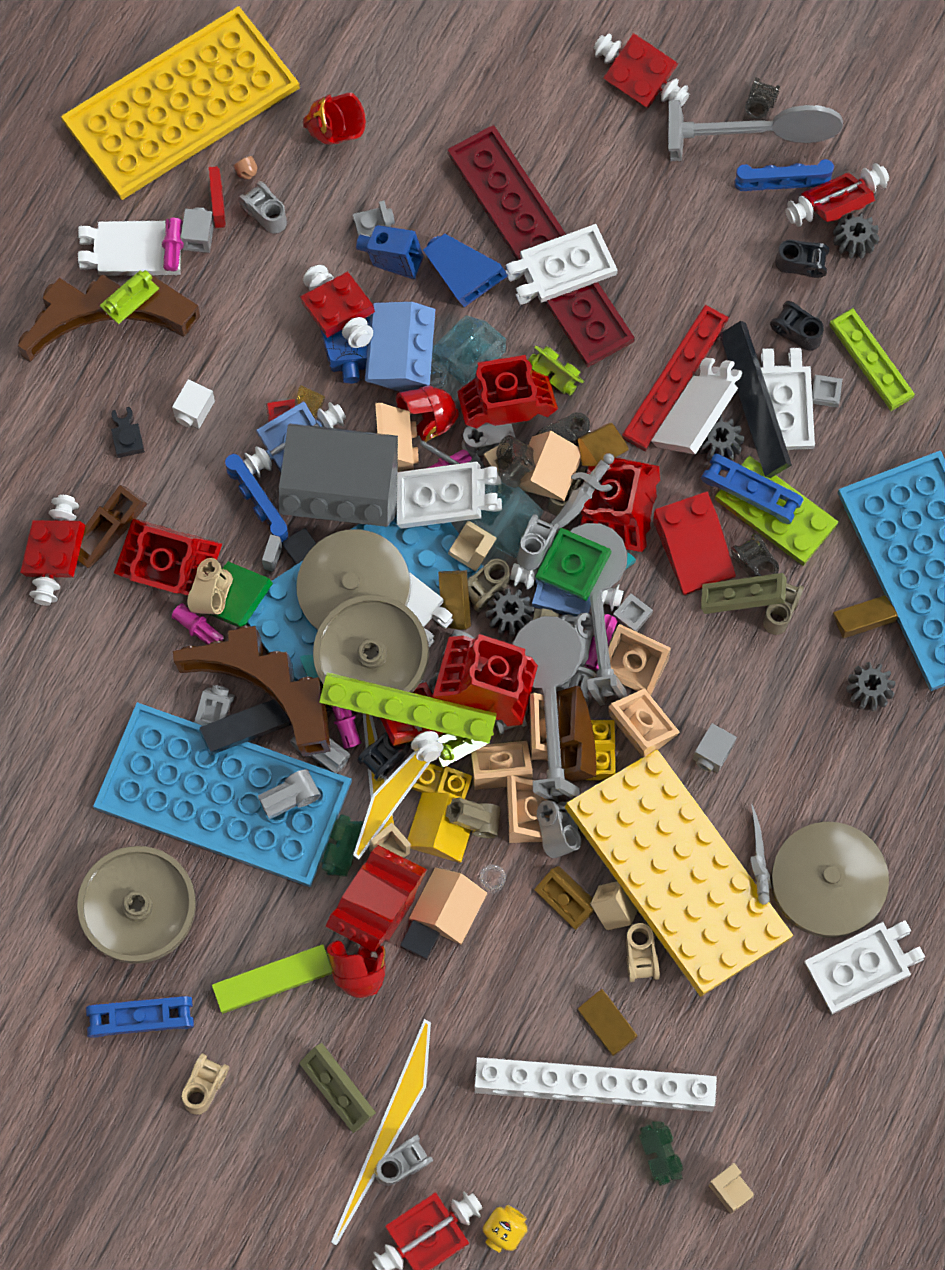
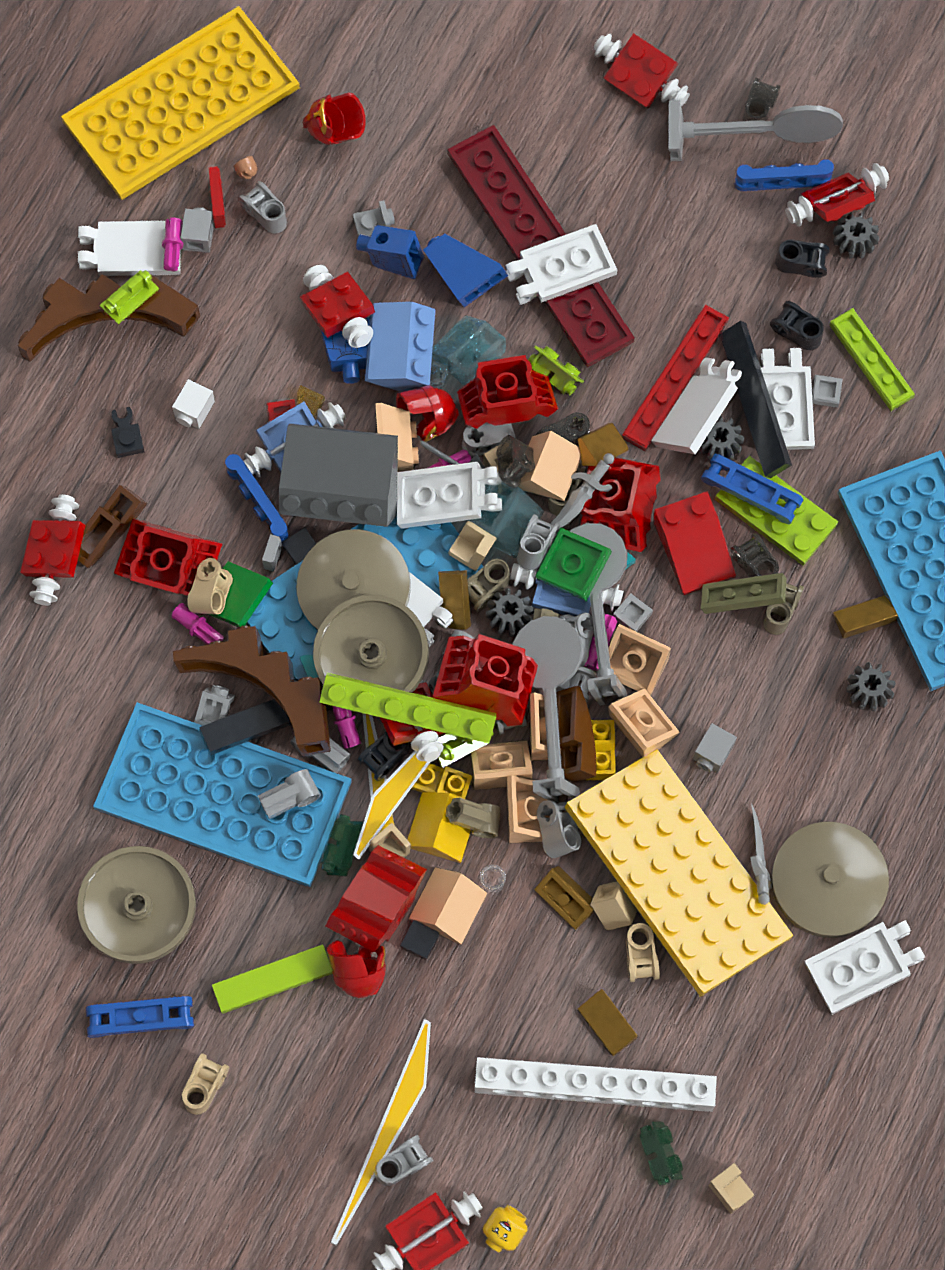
(337, 1087): olive plate -> none

